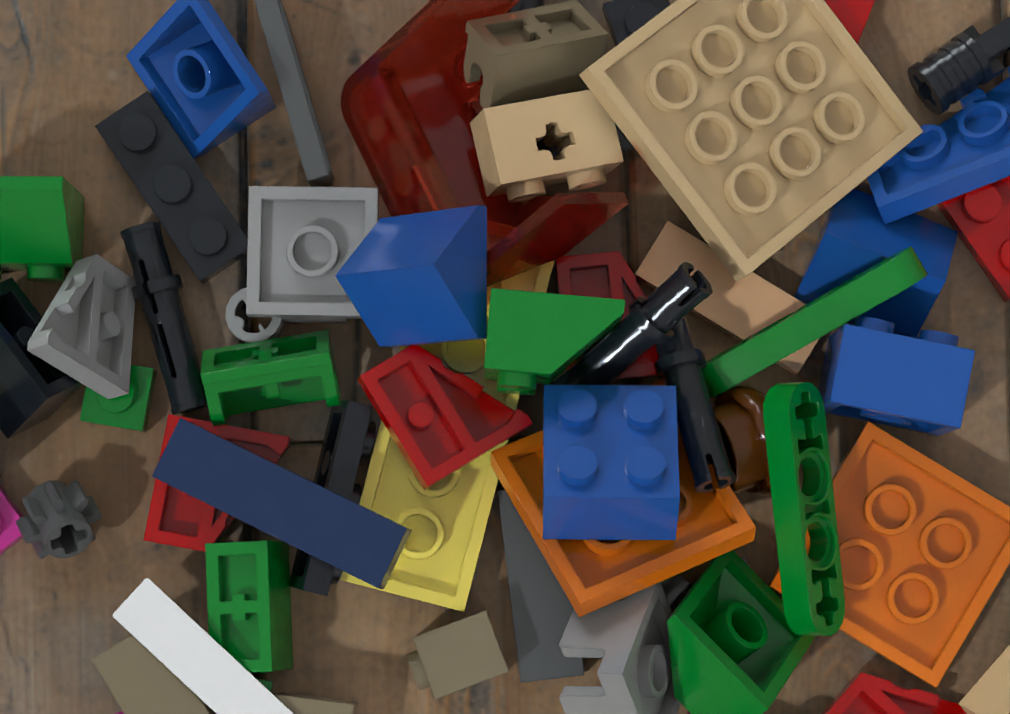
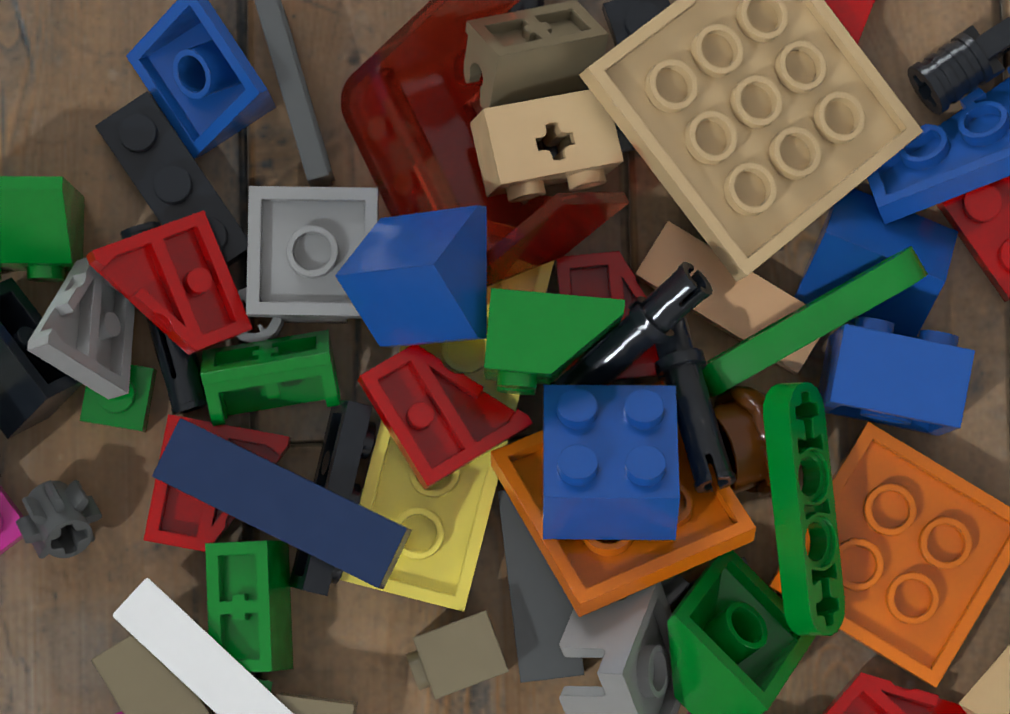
(177, 282): none -> red wing

